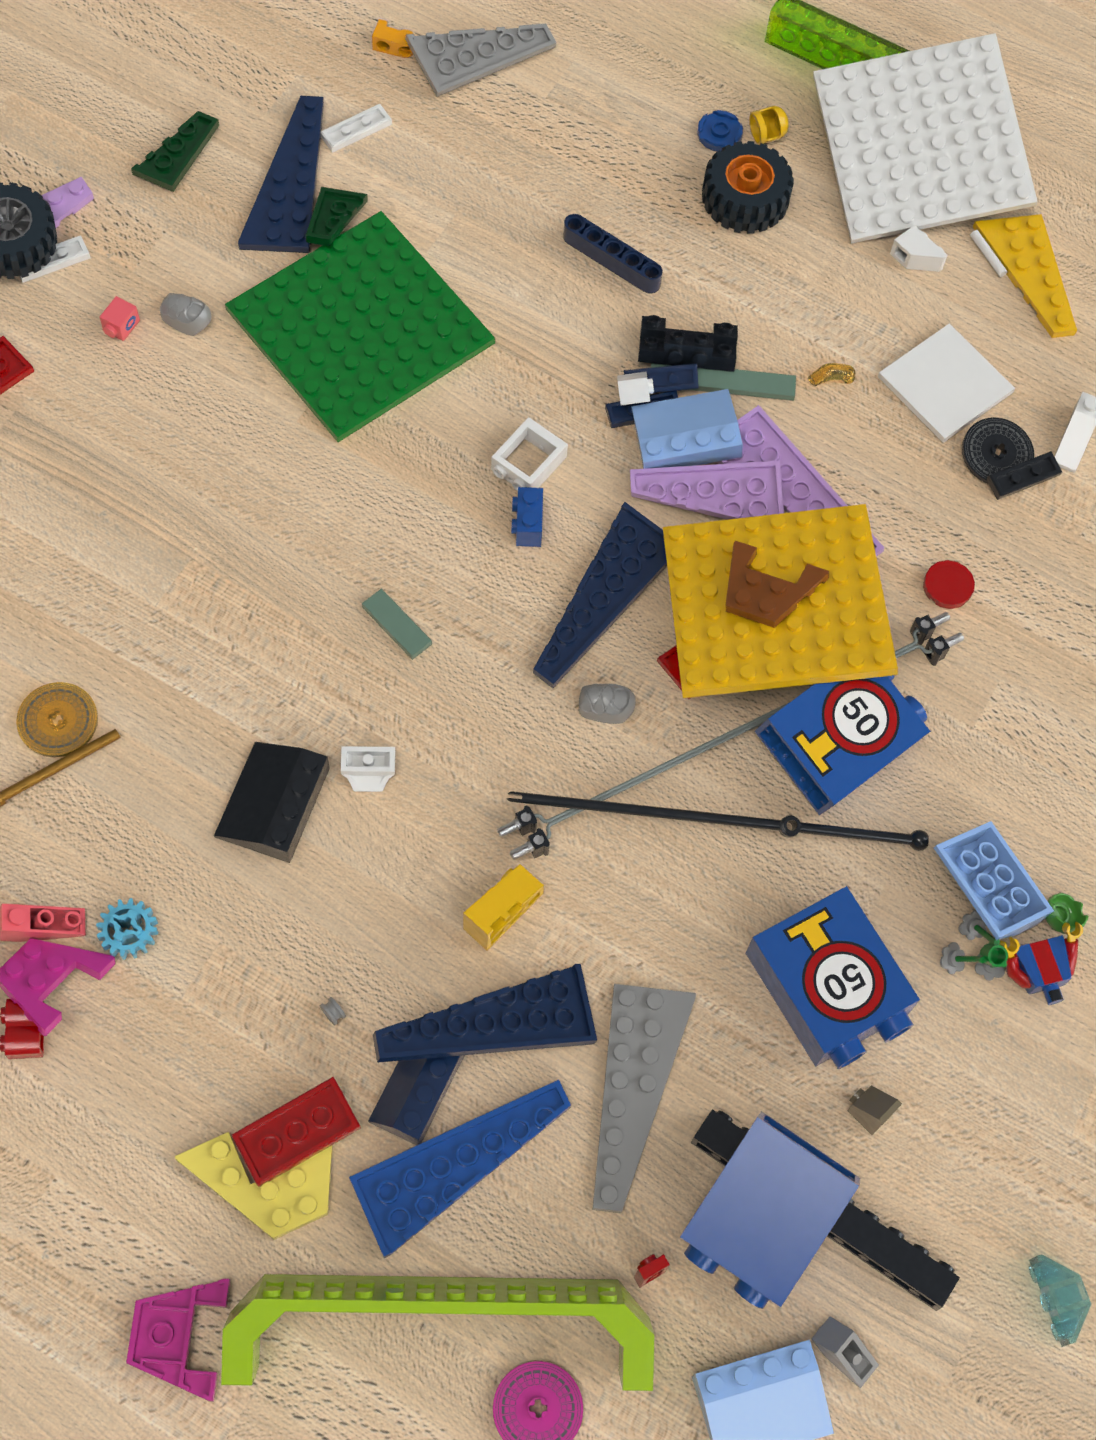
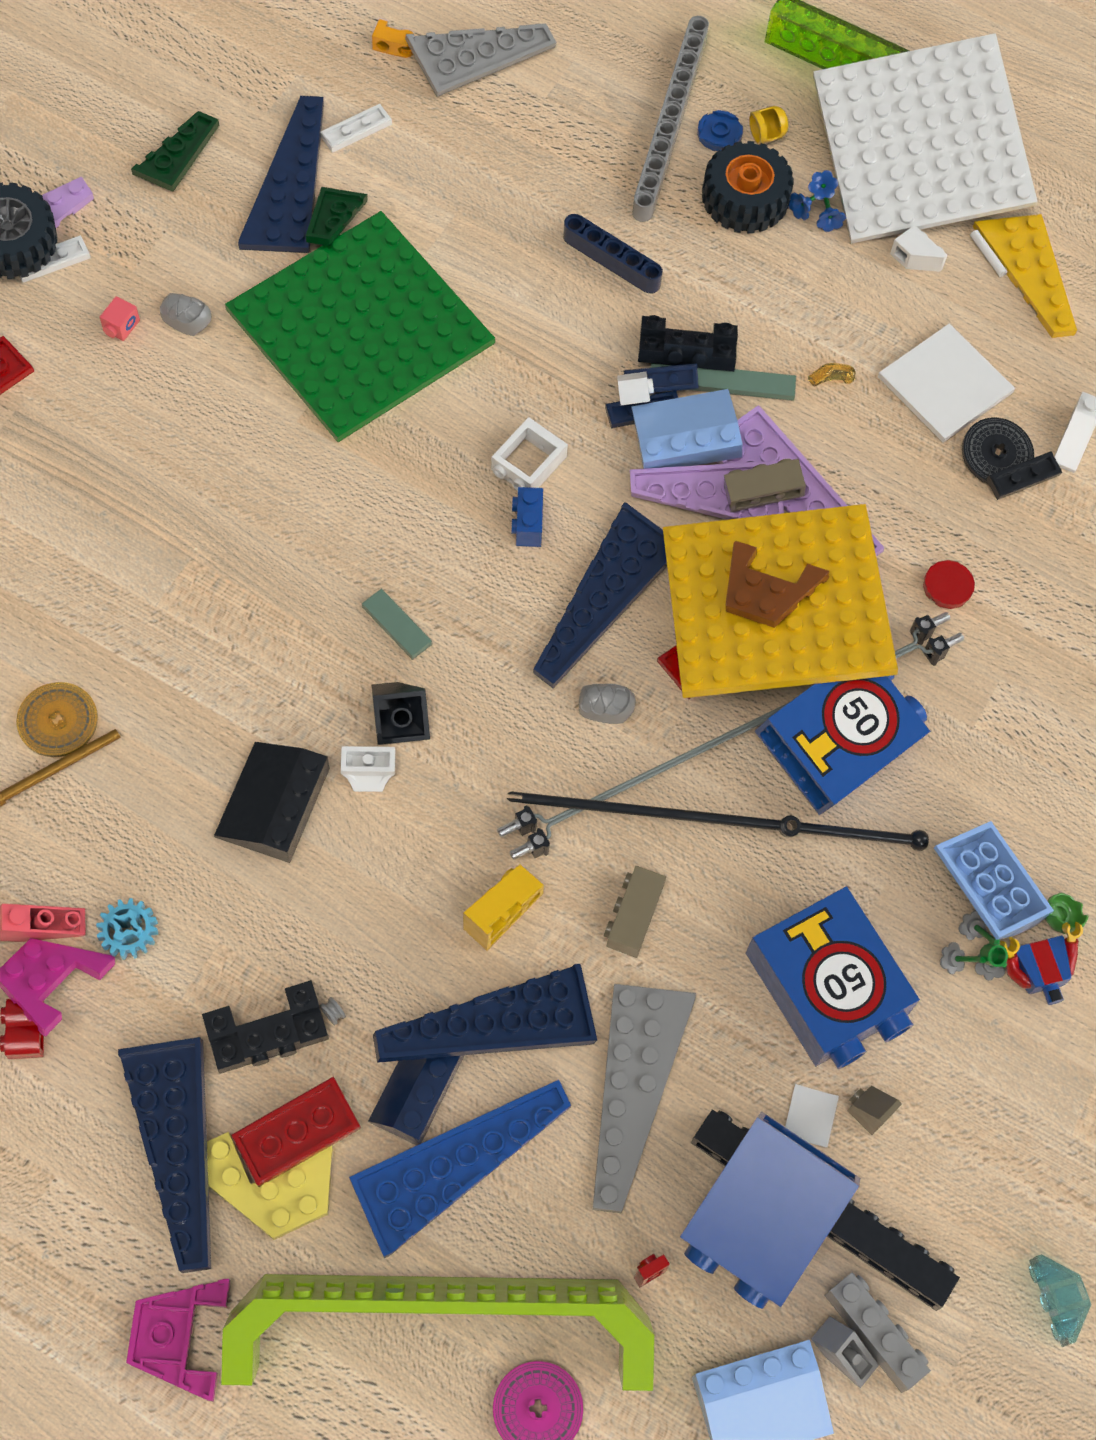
(171, 1114): none -> dark blue wing
(268, 1036): none -> black bracket
(400, 713): none -> black slope
(634, 911): none -> dark tan brick
(670, 119): none -> light grey beam
(764, 484): none -> dark tan brick
(812, 1114): none -> white sticker
(823, 188): none -> blue plant
(878, 1333): none -> light grey brick

